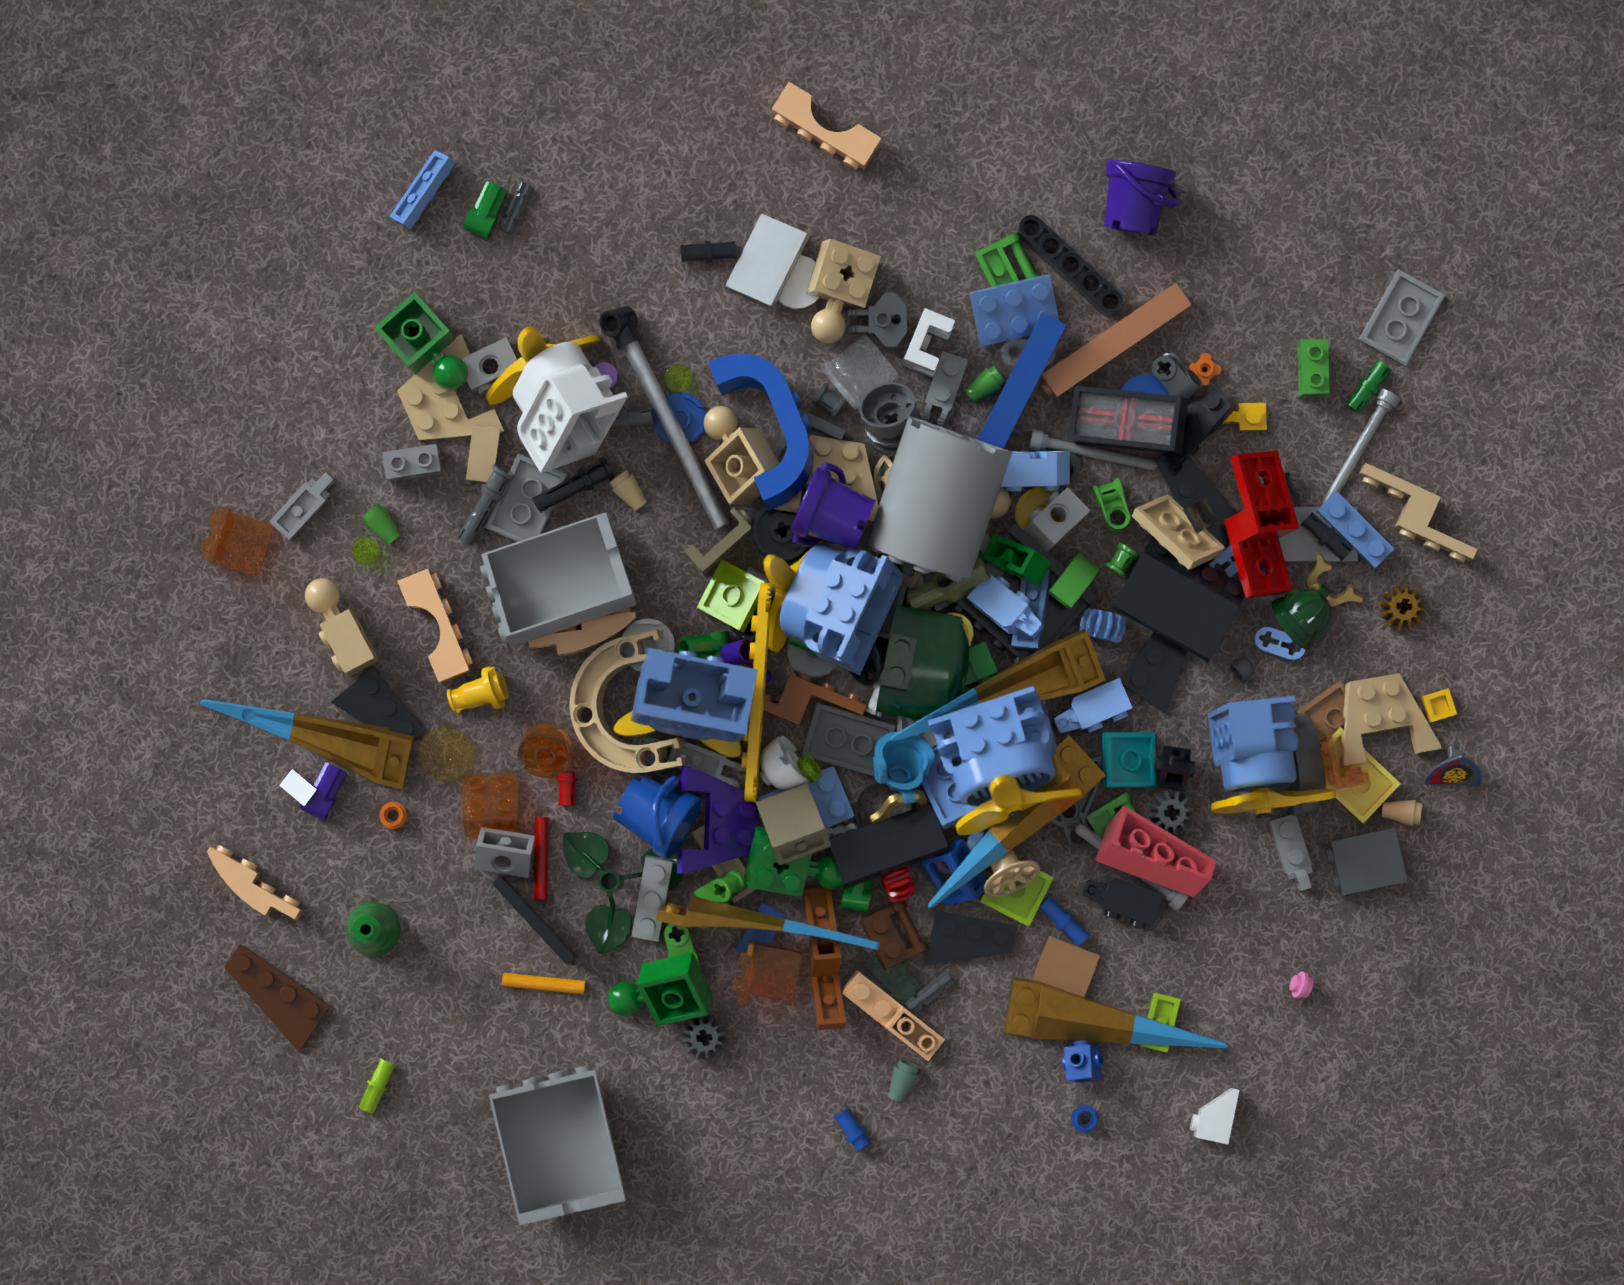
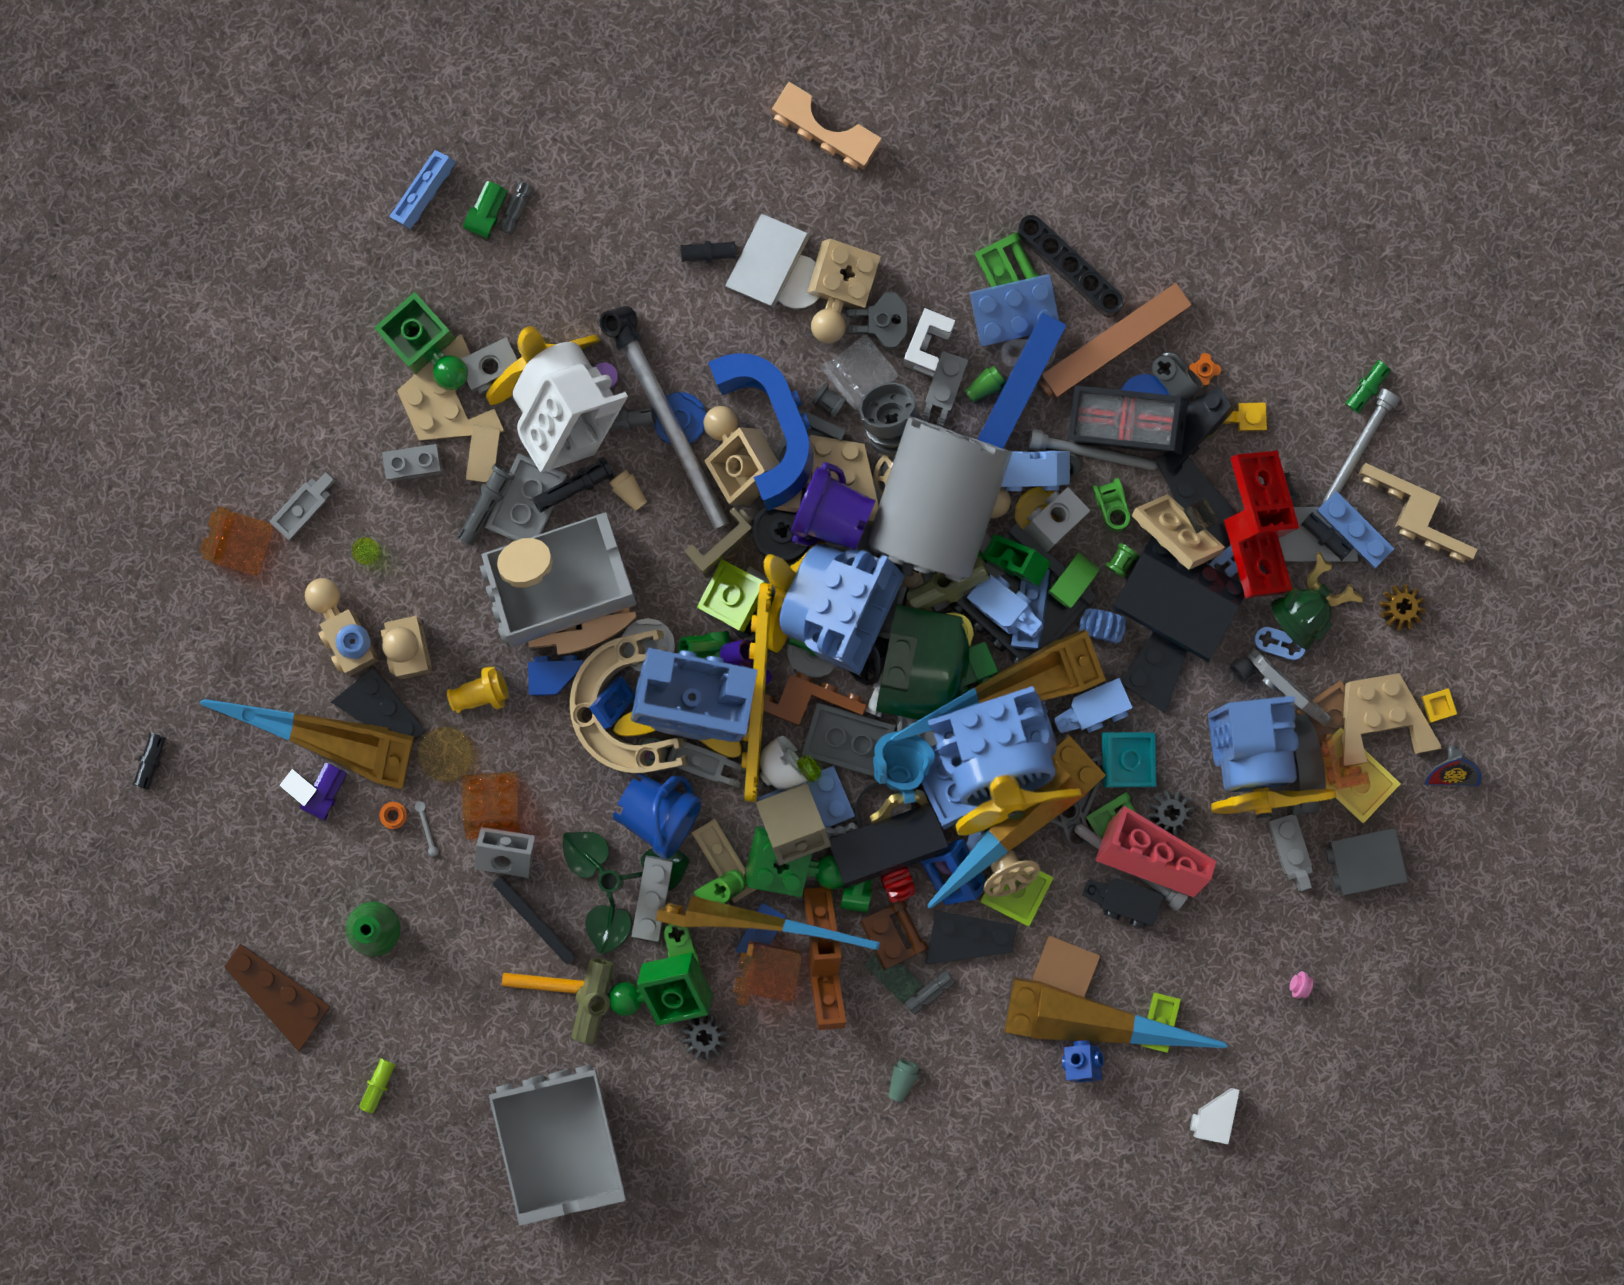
(149, 761): none -> black pin
(242, 880): light nougat slope -> none
(361, 644): none -> medium blue plate
(381, 523): bright green cone -> none
(406, 647): none -> tan brick
(420, 807): none -> light grey hinge
(448, 658): light nougat arch -> none
(524, 562): none -> tan tile
(541, 858): red piece -> none
(546, 750): clear orange cylinder -> none
(550, 676): none -> blue slope
(567, 789): red pin -> none
(595, 986): none -> olive piece
(612, 702): none -> blue plate
(678, 378): clear neon green tile -> none
(728, 822): dark purple wing -> none
(855, 1134): blue pin -> none
(892, 1015): light nougat slope -> none
(1064, 921): blue pin -> none
(1075, 1119): blue plate -> none
(1138, 196): dark purple piece -> none
(1174, 768): black brick -> none
(1278, 681): none -> light grey wing
(1313, 368): bright green brick -> none
(1401, 317): light grey tile -> none
(1405, 812): tan cone -> none

